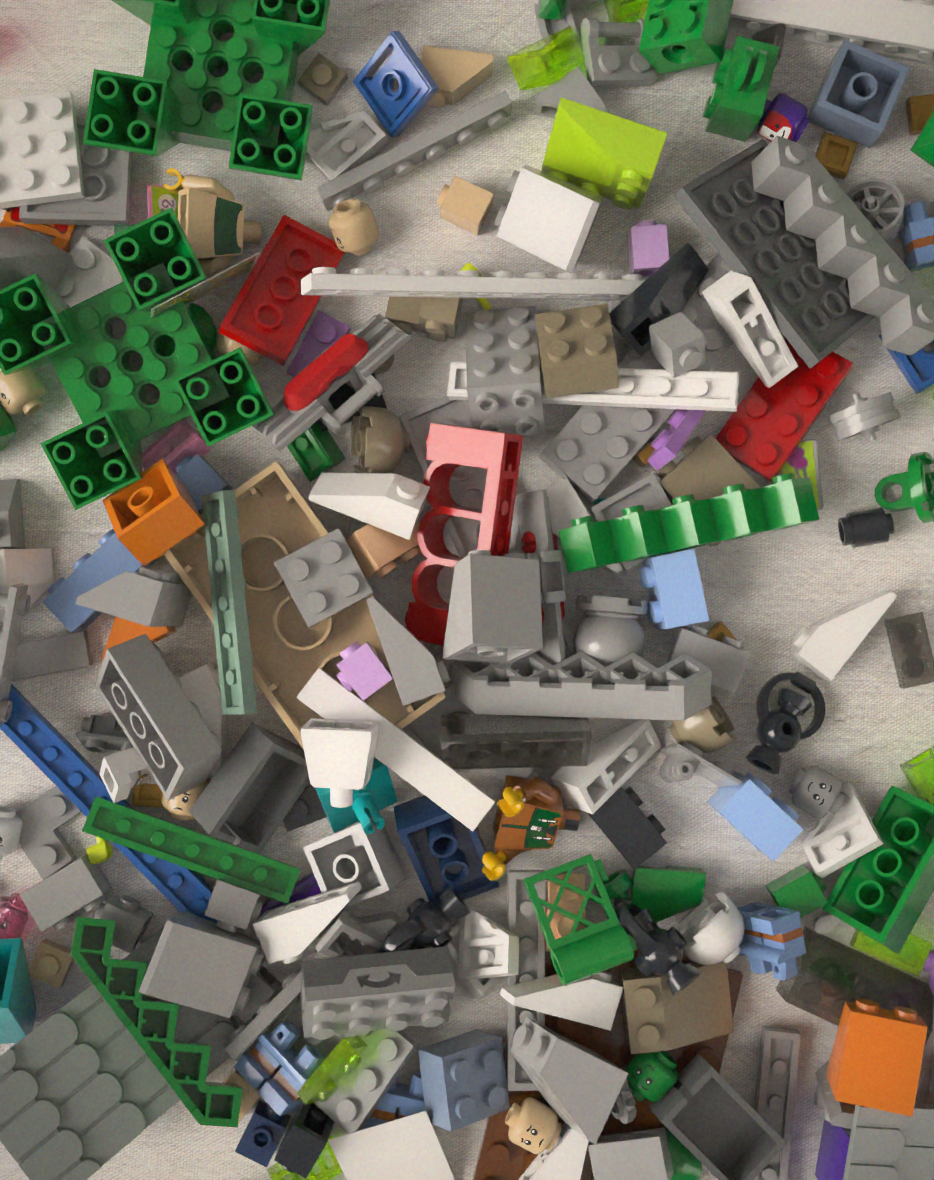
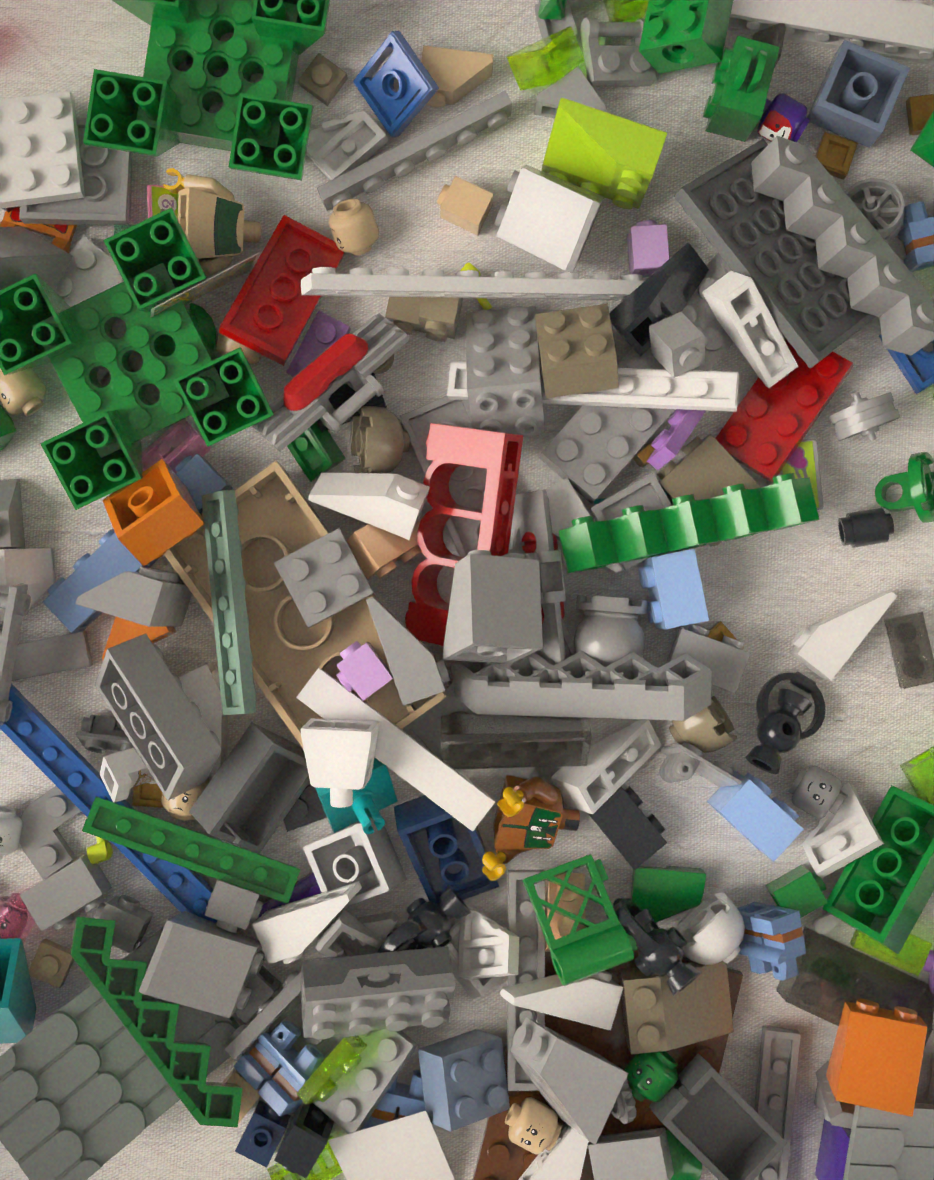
(618, 884): green tile -> none

